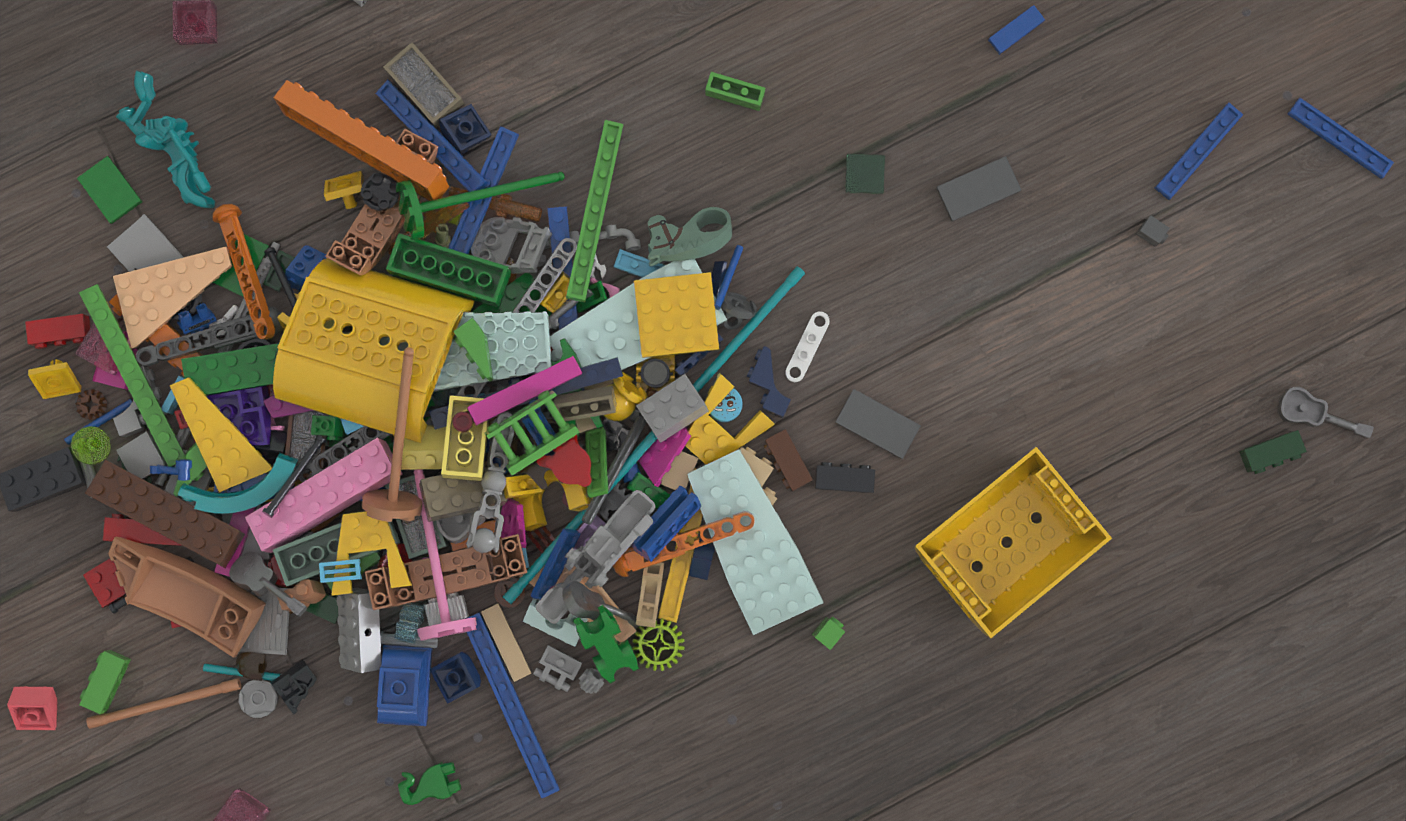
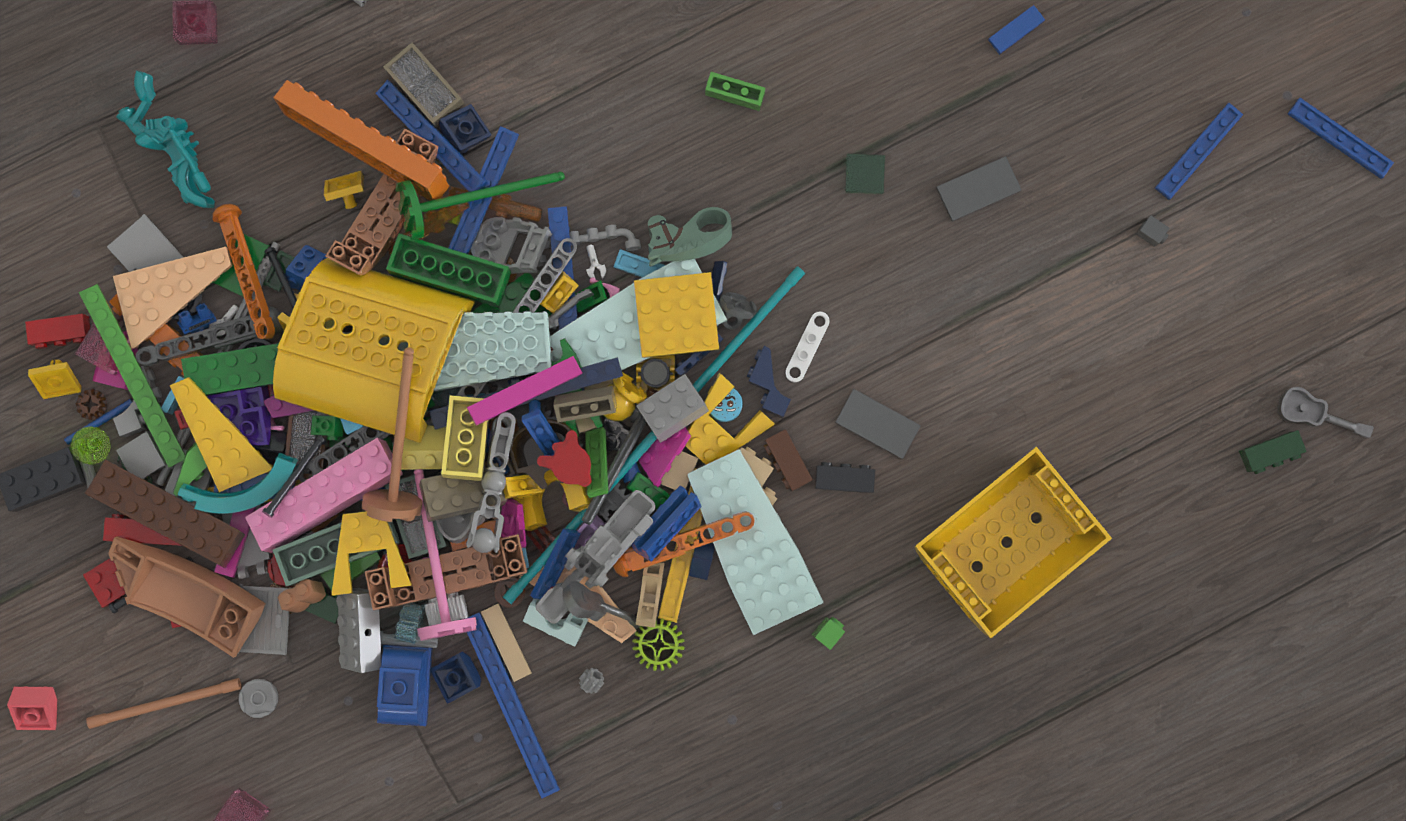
(104, 681): bright green brick -> none
(109, 189): green tile -> none
(182, 469): blue brick -> none
(233, 671): teal bar -> none
(251, 665): dark brown brick -> none
(253, 574): flat silver piece -> none
(294, 684): black slope -> none
(357, 569): medium azure tile -> none
(379, 192): black dish -> none
(432, 784): green hips -> none
(442, 238): olive pin -> none
(462, 421): dark red tile -> none
(476, 344): bright green slope -> none
(549, 441): bright green fence -> none
(561, 663): light grey plate -> none
(594, 211): bright green plate -> none
(601, 635): green piece -> none
(728, 276): blue bar -> none

